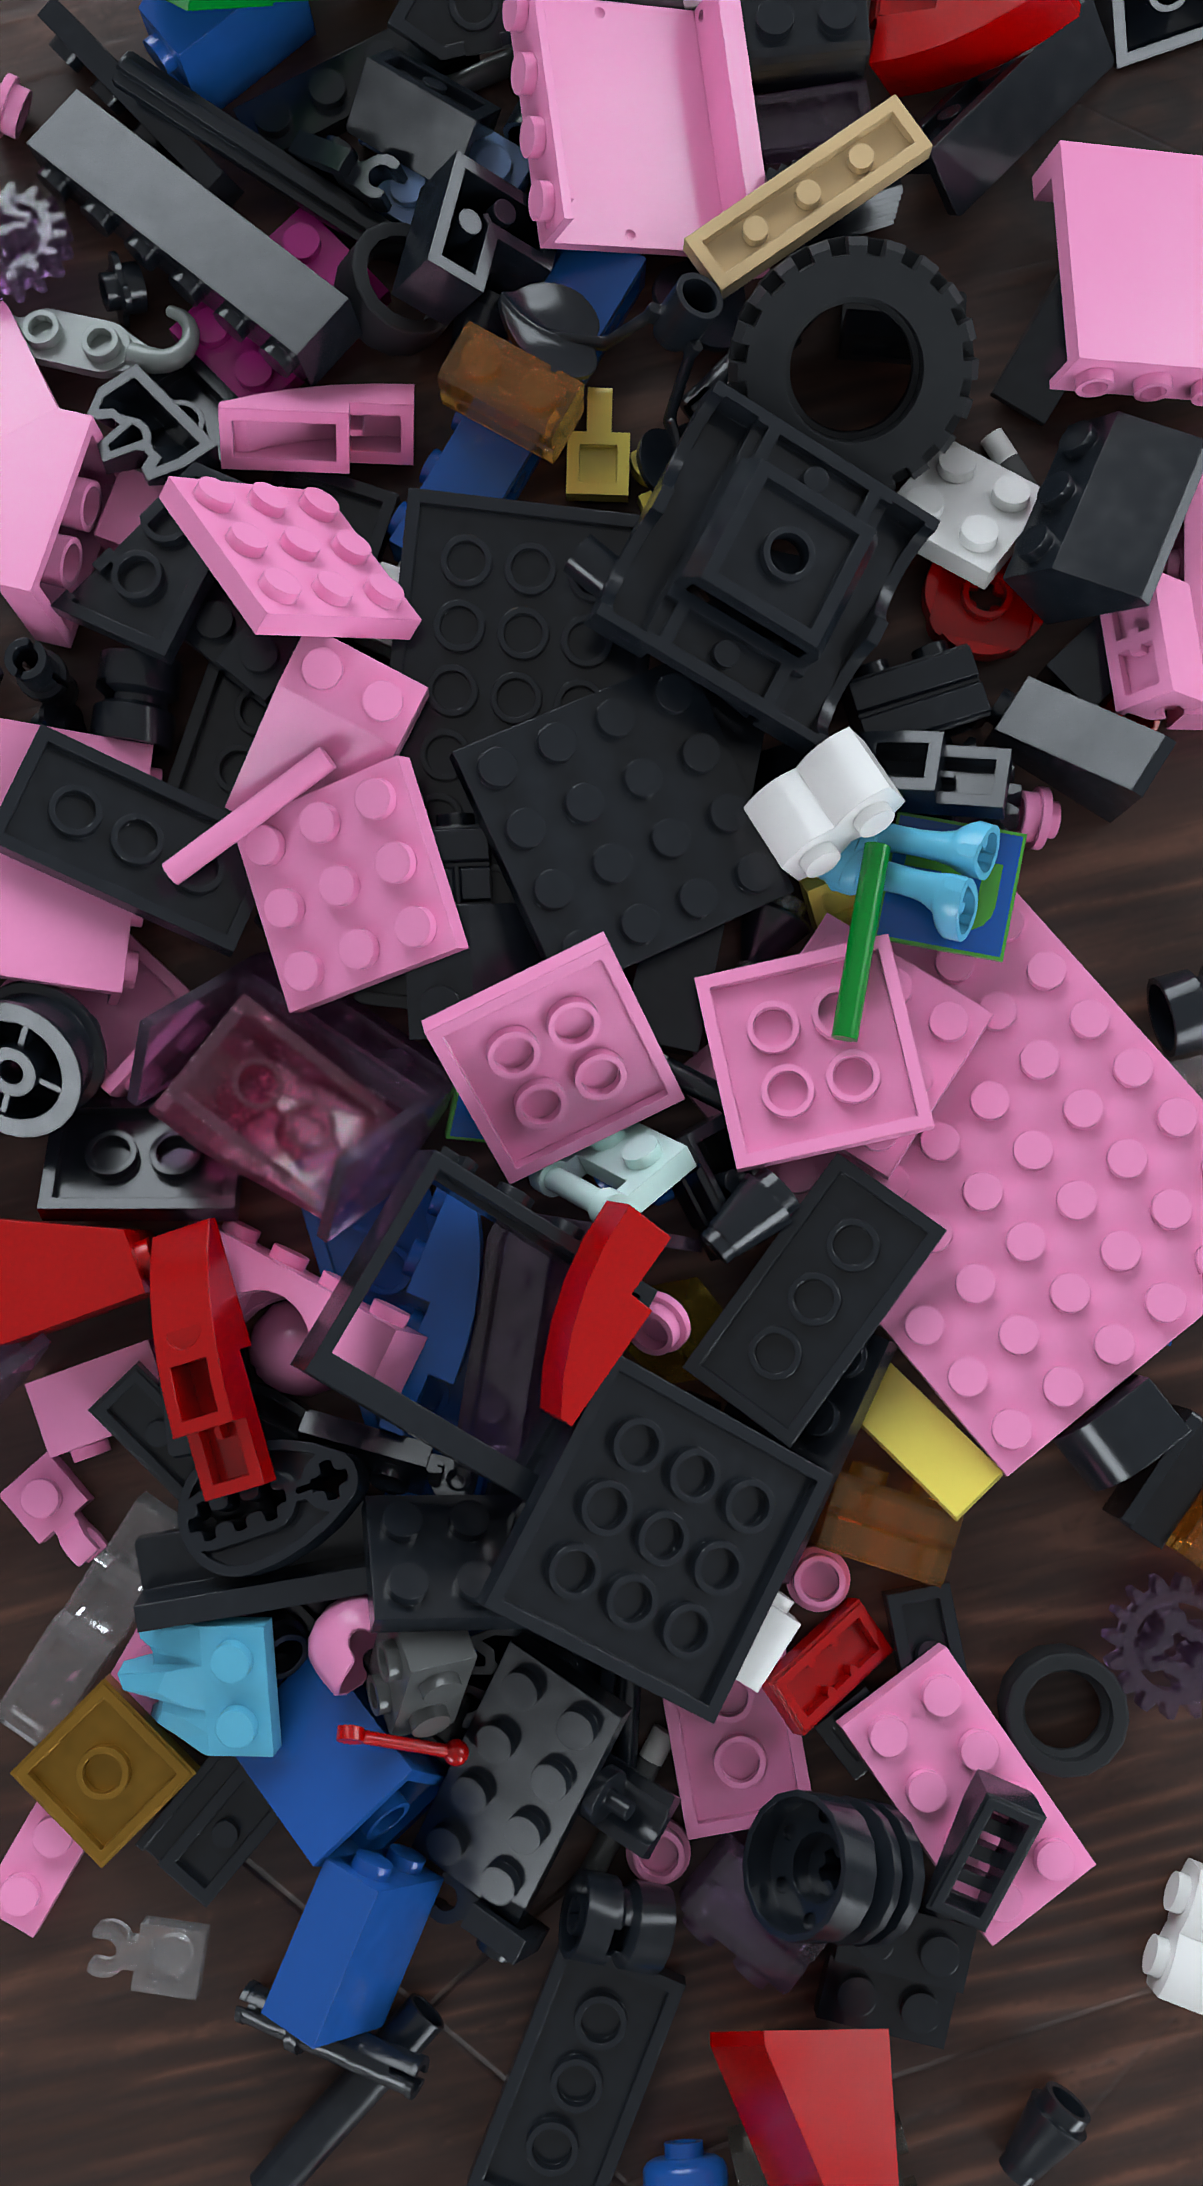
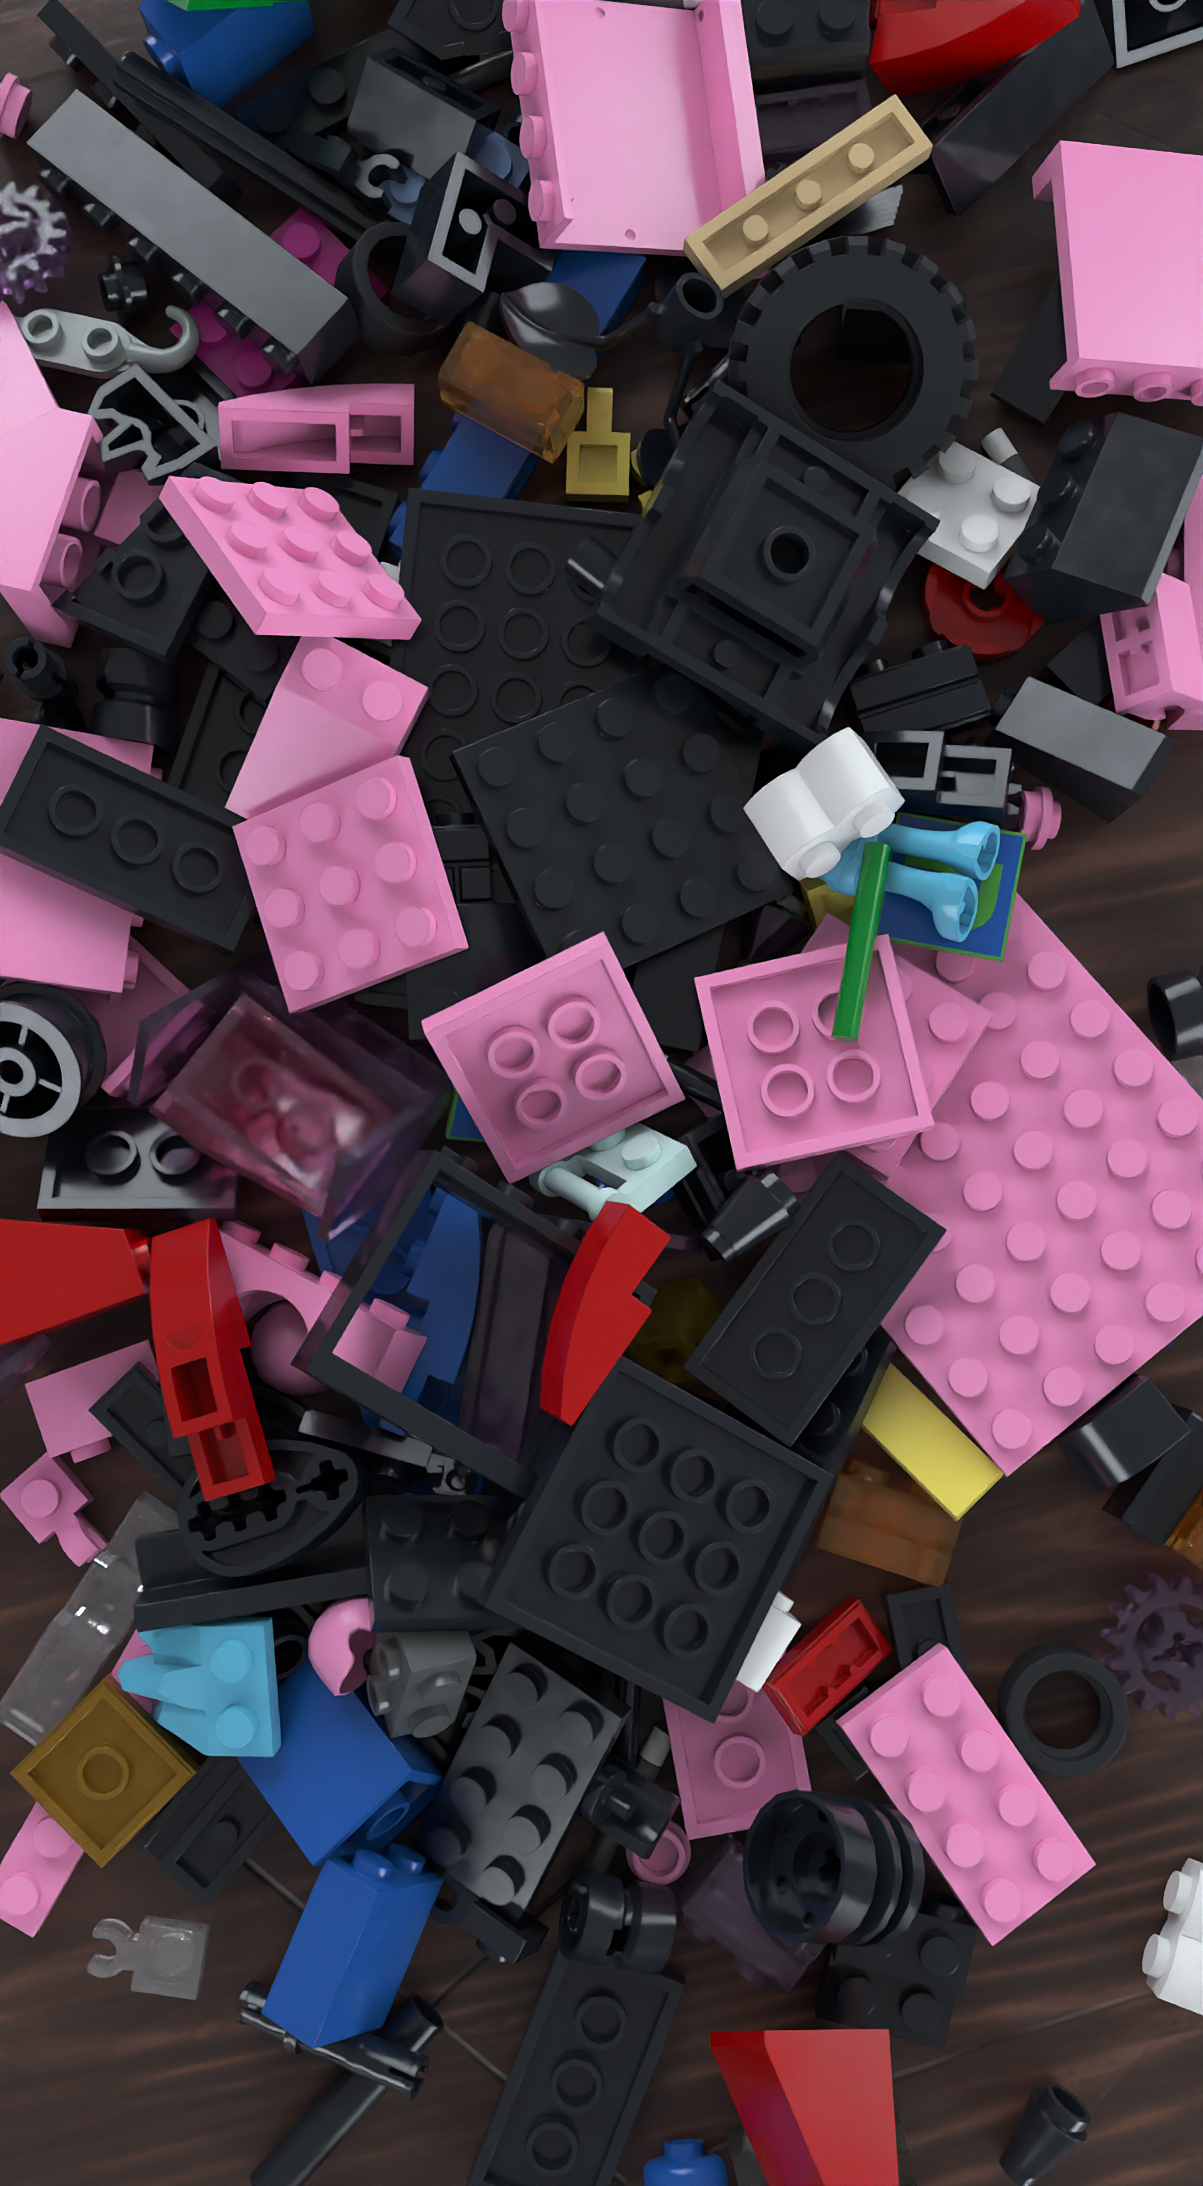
(249, 815): bright pink bar -> none
(454, 1752): red hinge -> none
(664, 1328): bright pink plate -> none
(819, 1580): bright pink plate -> none
(975, 1814): black slope -> none

